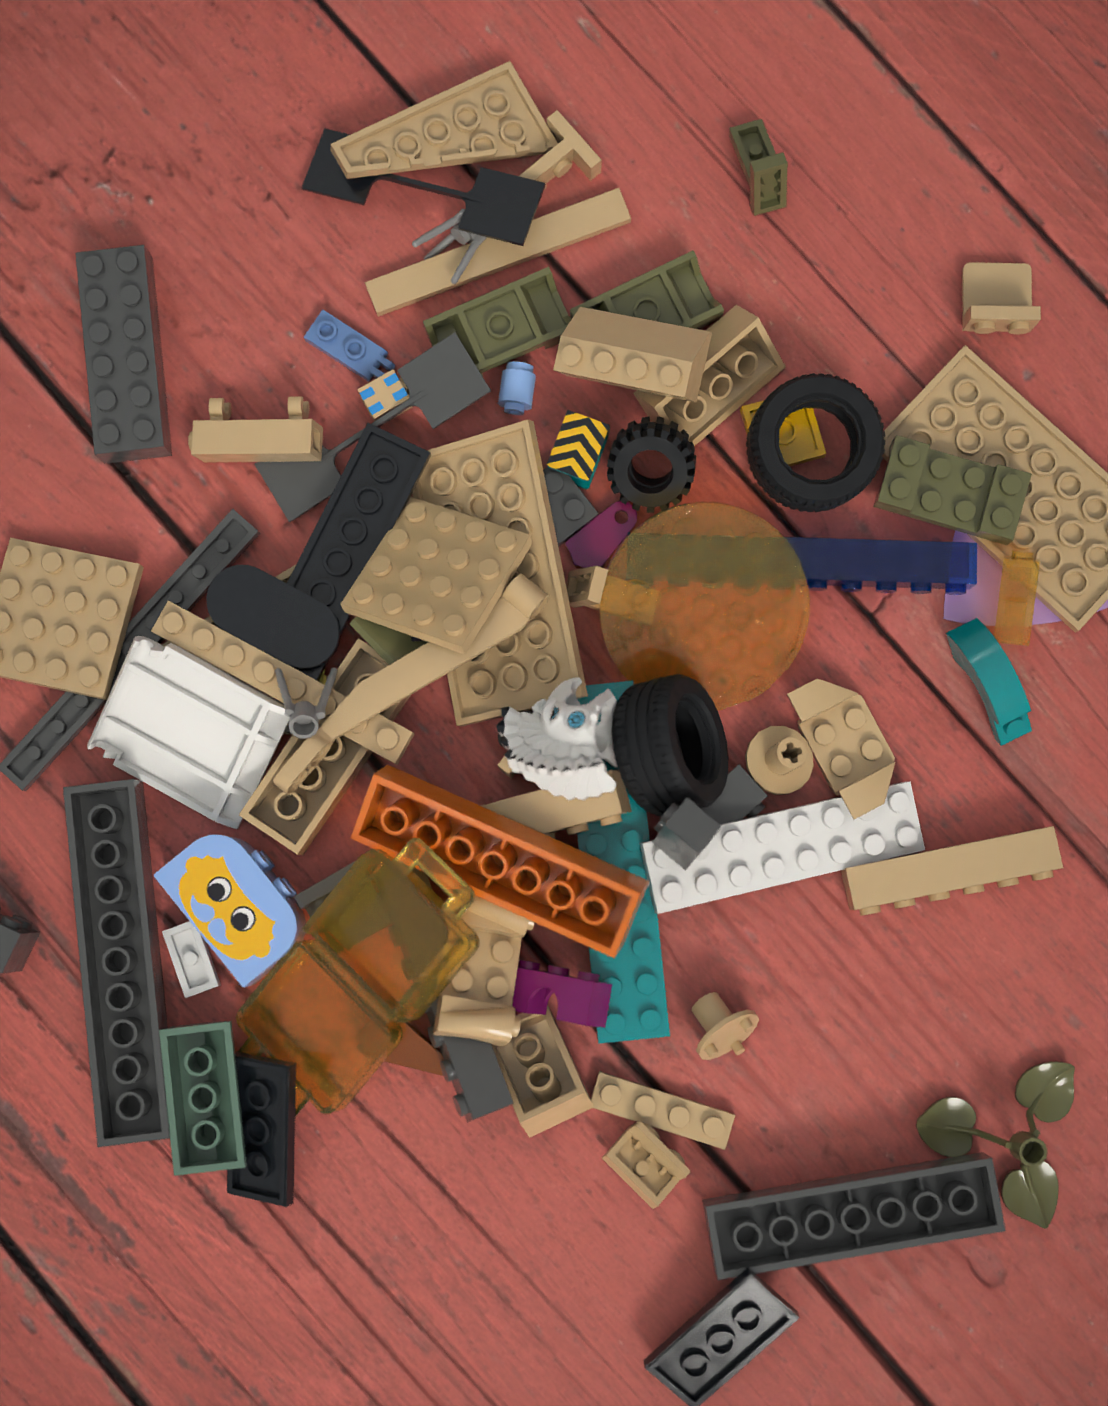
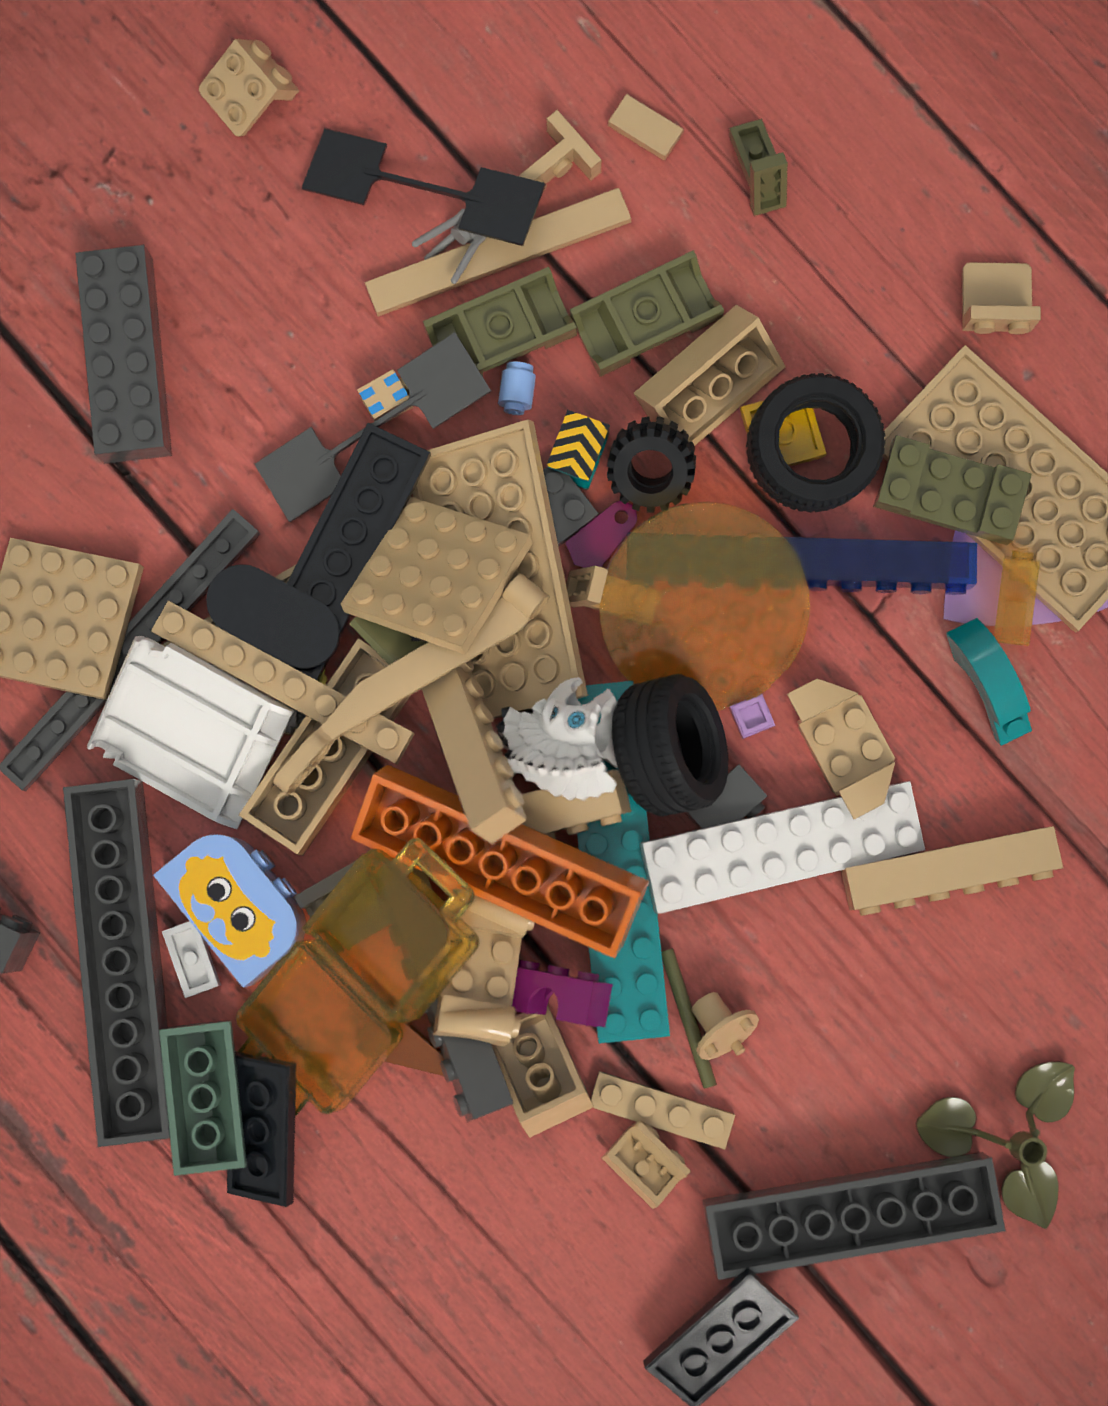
(245, 84): none -> tan bracket
(256, 439): tan brick -> none
(304, 715): light grey plant -> none
(348, 346): medium blue hinge -> none
(464, 125): tan wing -> none
(474, 754): none -> tan brick
(633, 353): tan slope -> none
(645, 127): none -> tan tile
(685, 832): dark grey brick -> none
(688, 1018): none -> olive bar
(752, 716): none -> lavender tile
(779, 760): tan piece -> none

